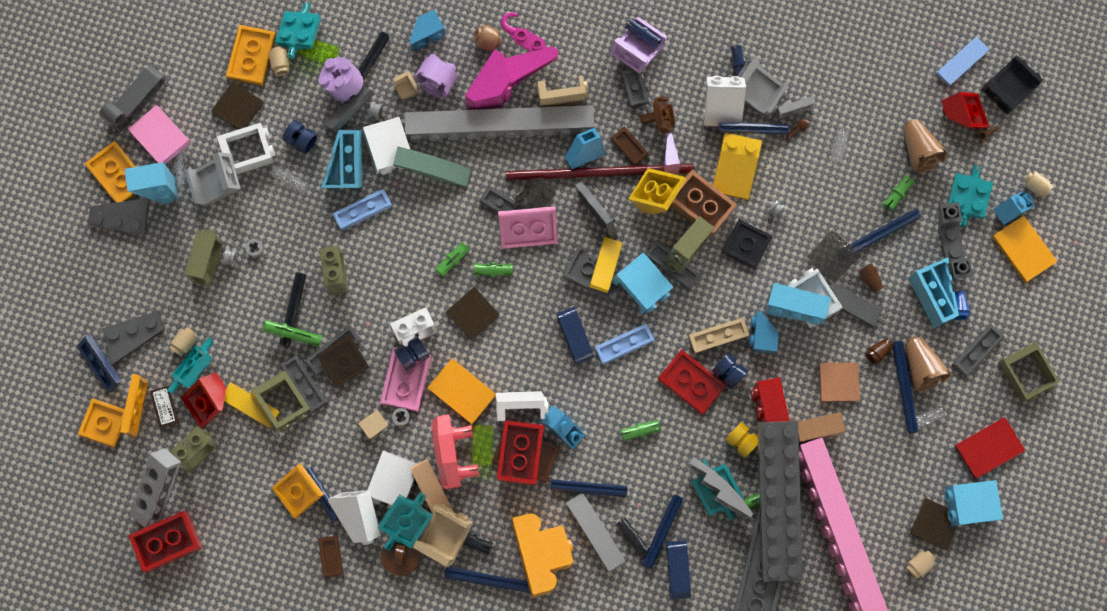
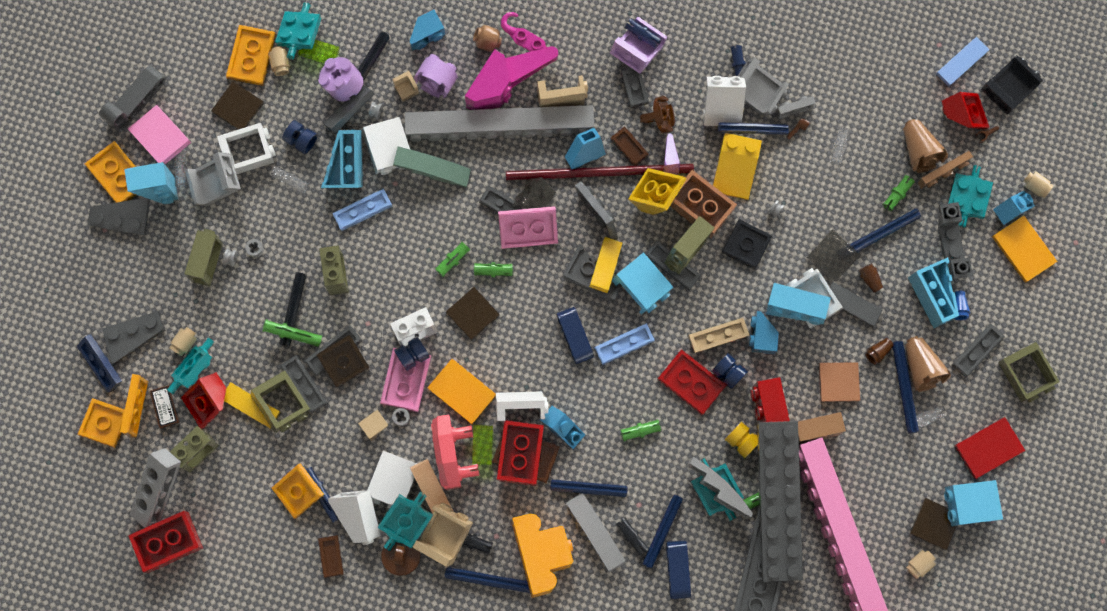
(946, 170): none -> medium nougat plate

